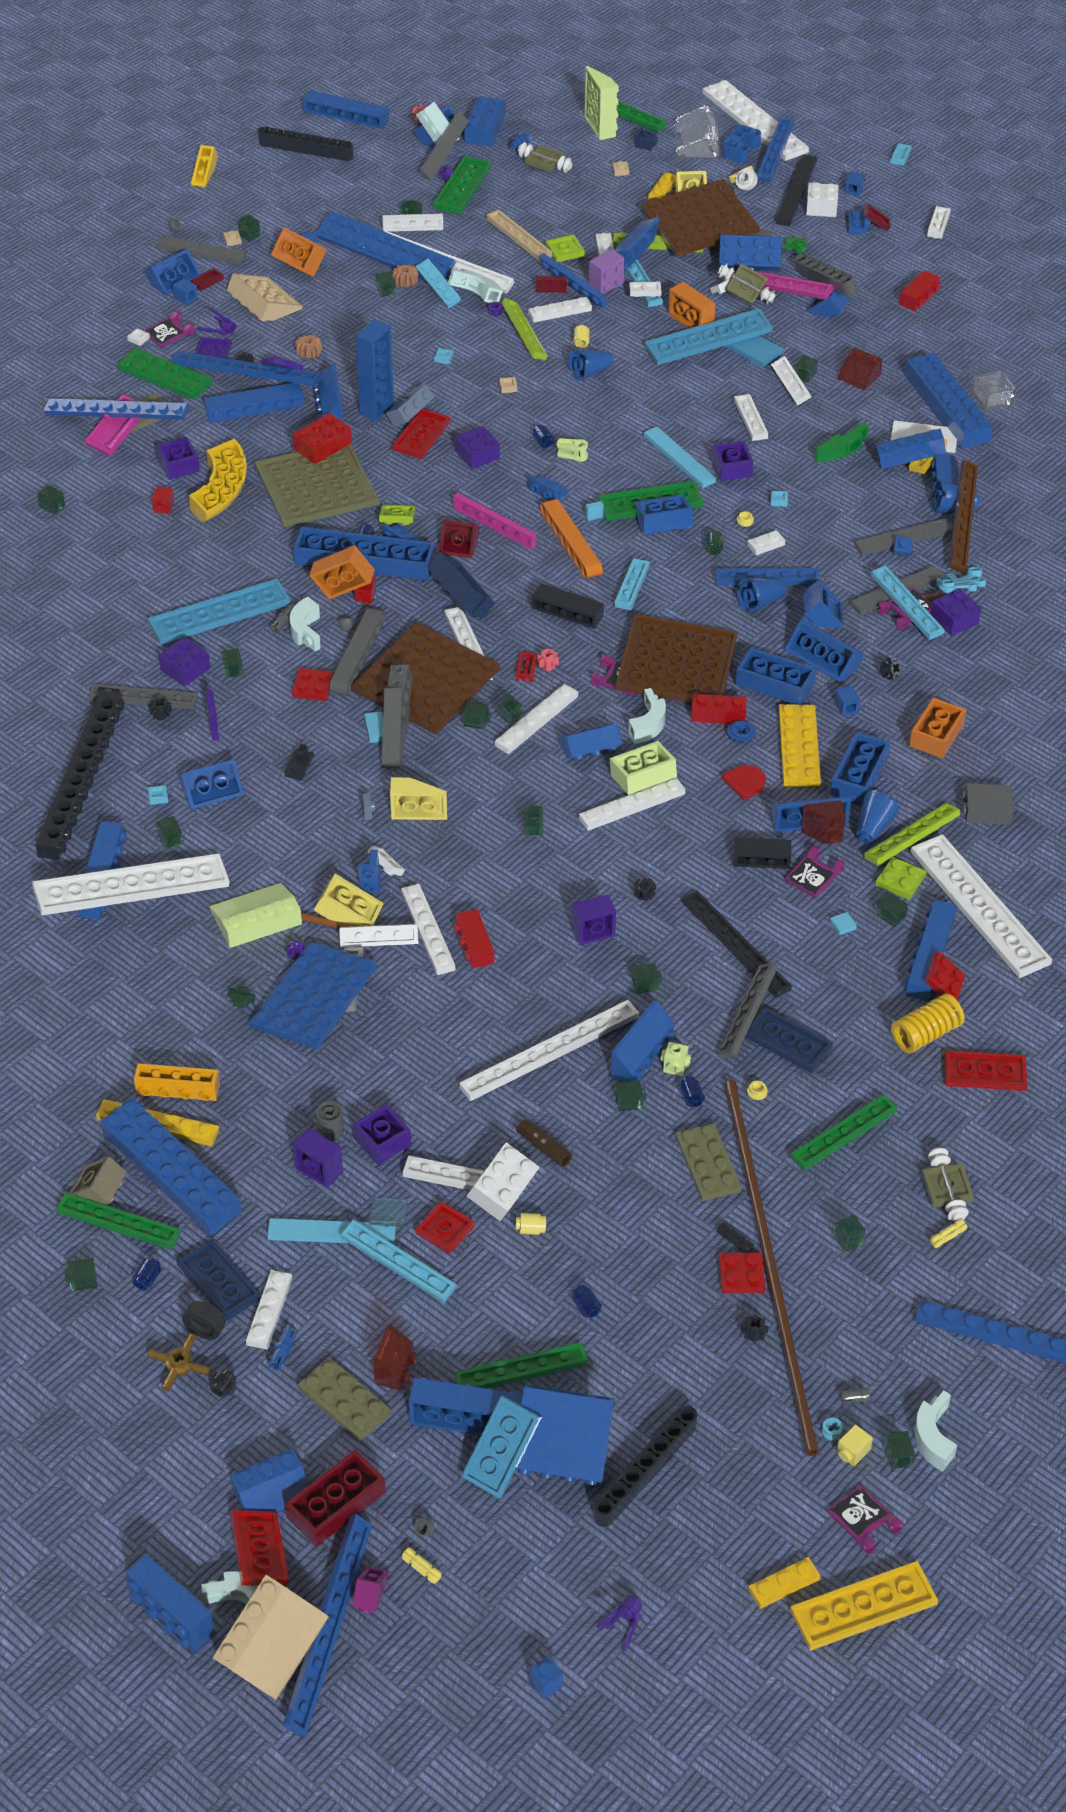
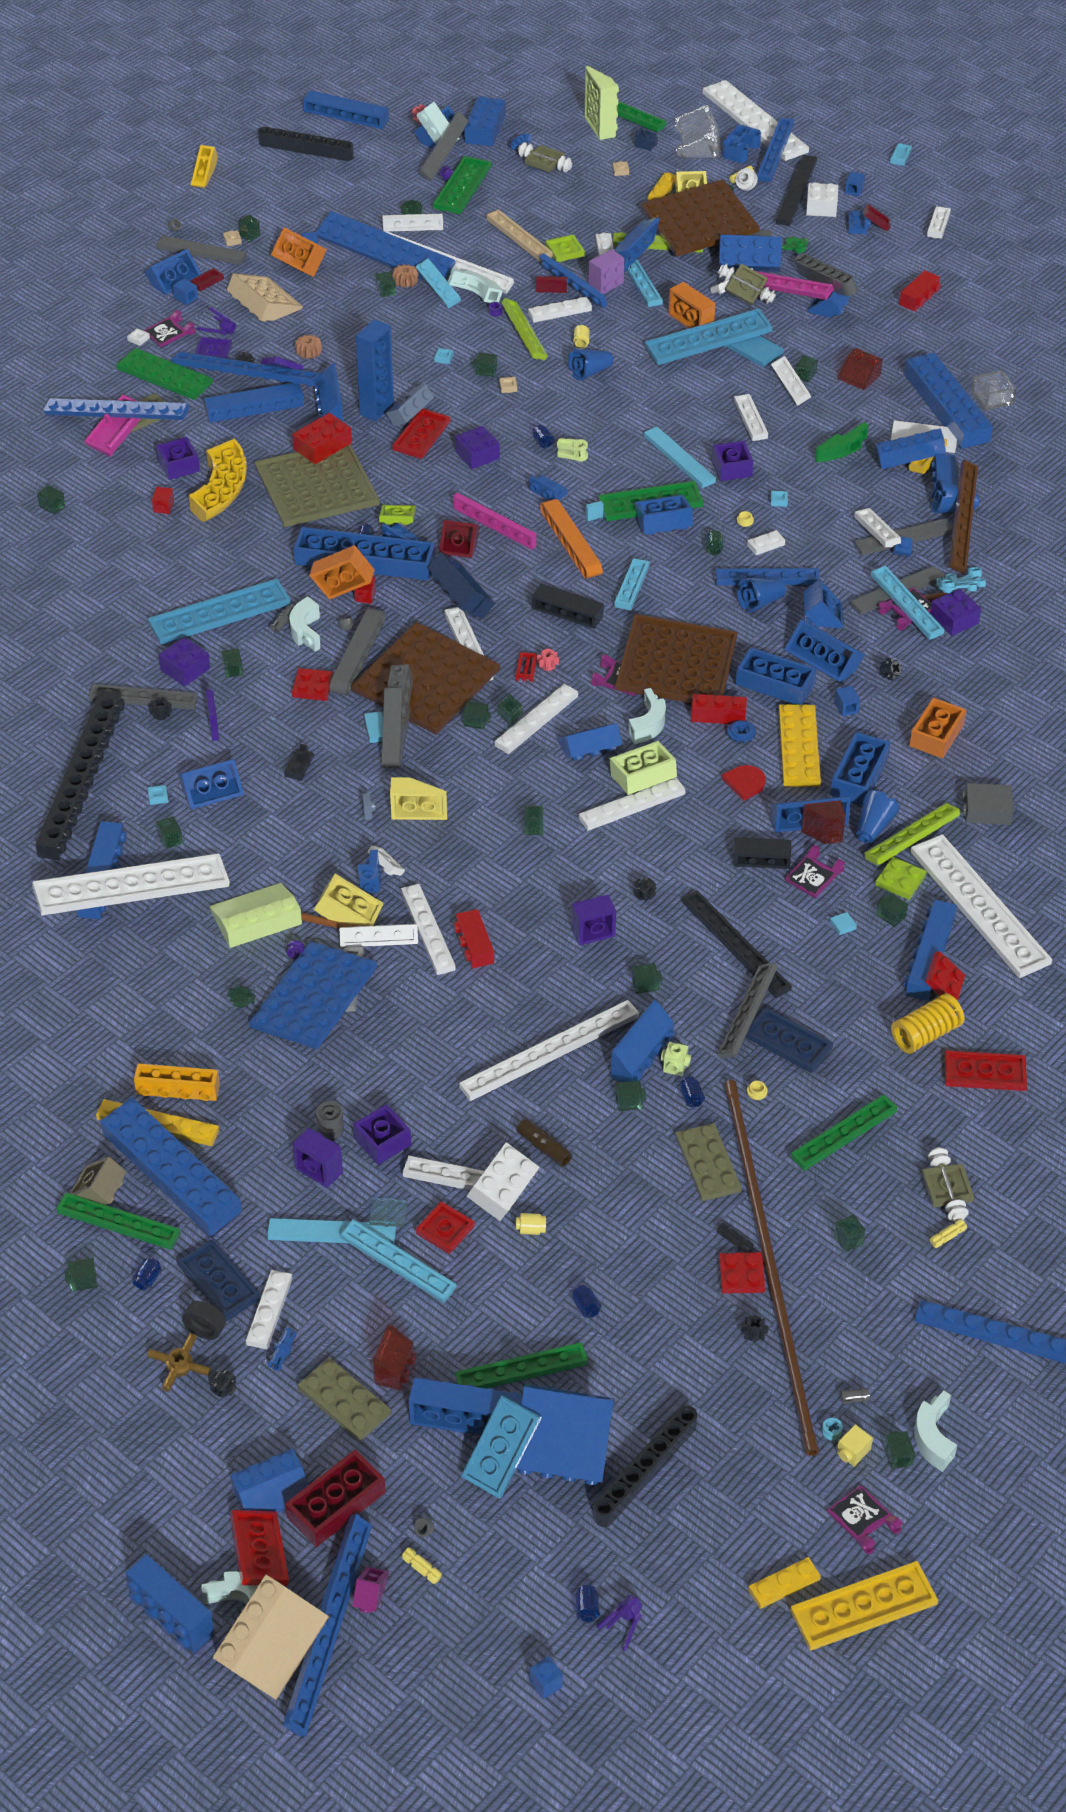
(485, 364): none -> clear green brick
(587, 1603): none -> clear blue brick
(645, 289): white plate -> none
(877, 527): none -> white plate

